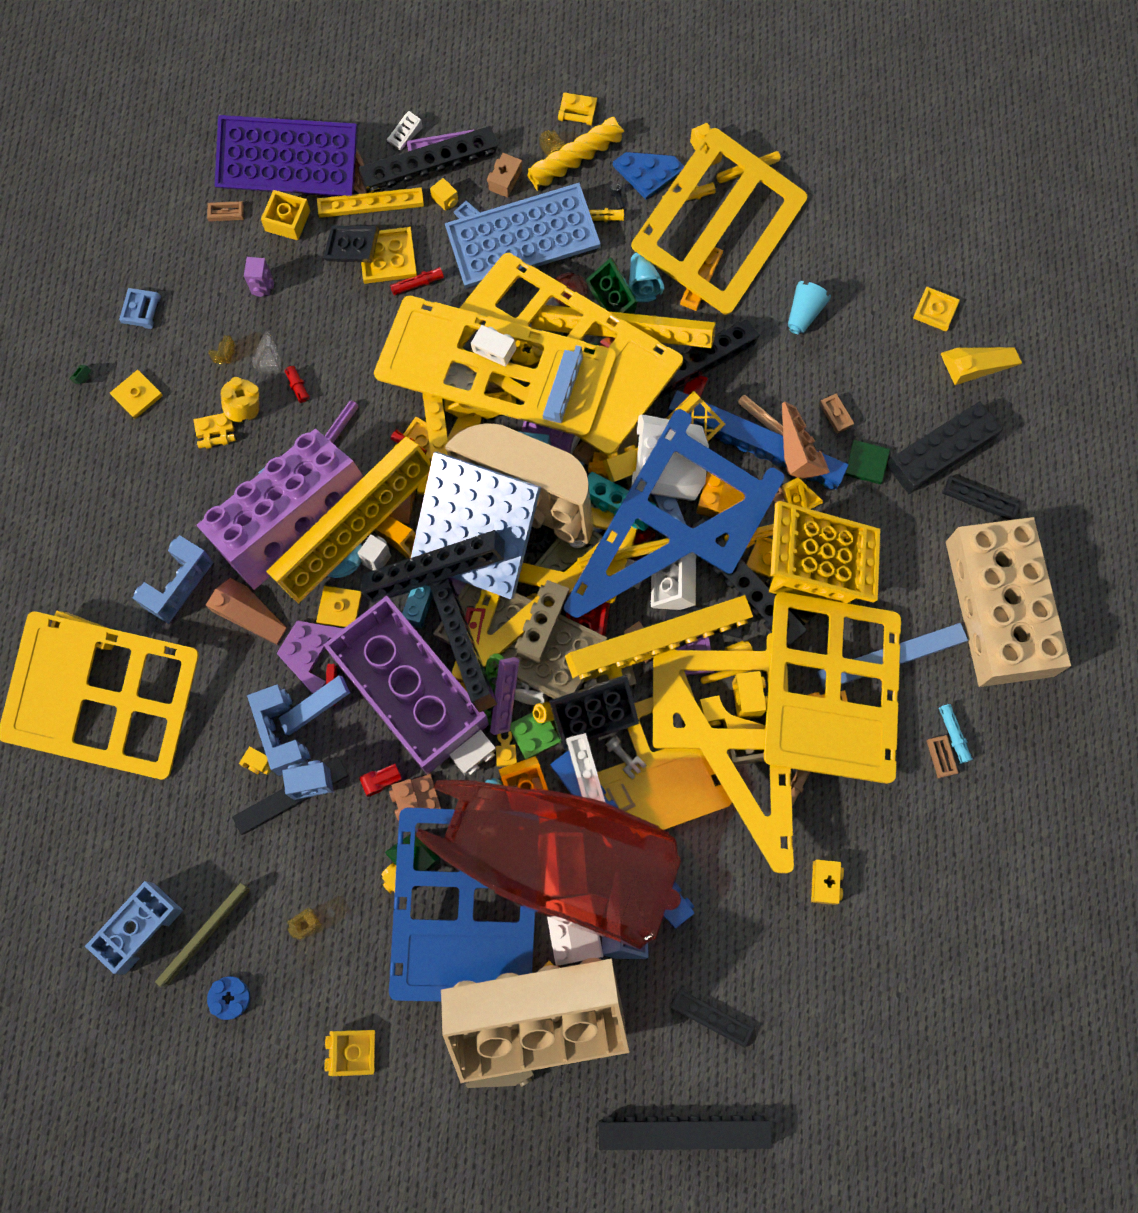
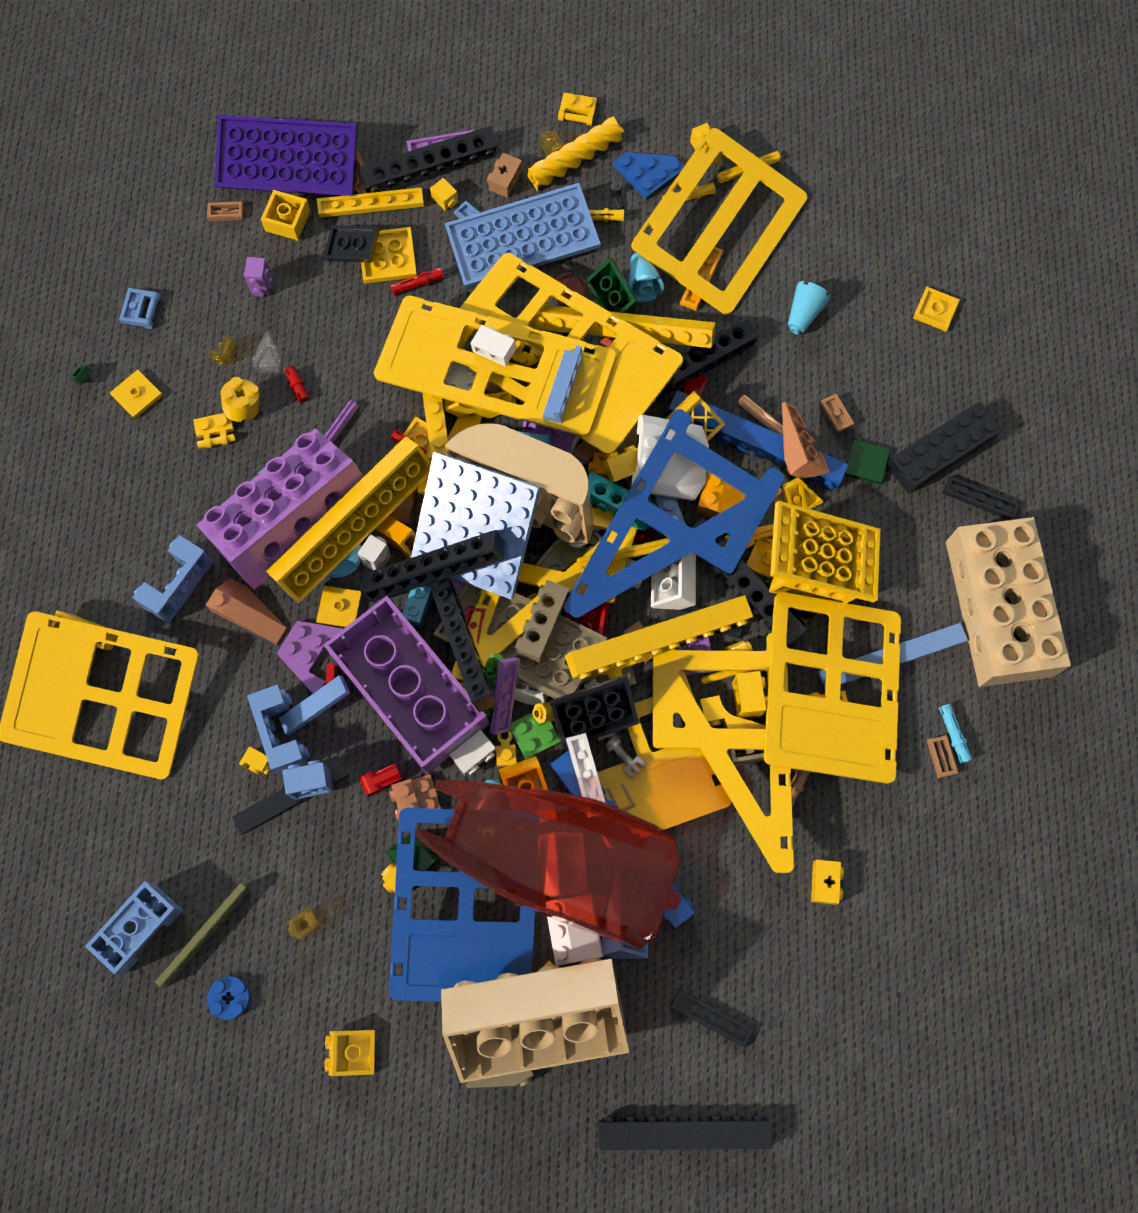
(410, 121): white slope -> none
(972, 363): yellow wedge -> none

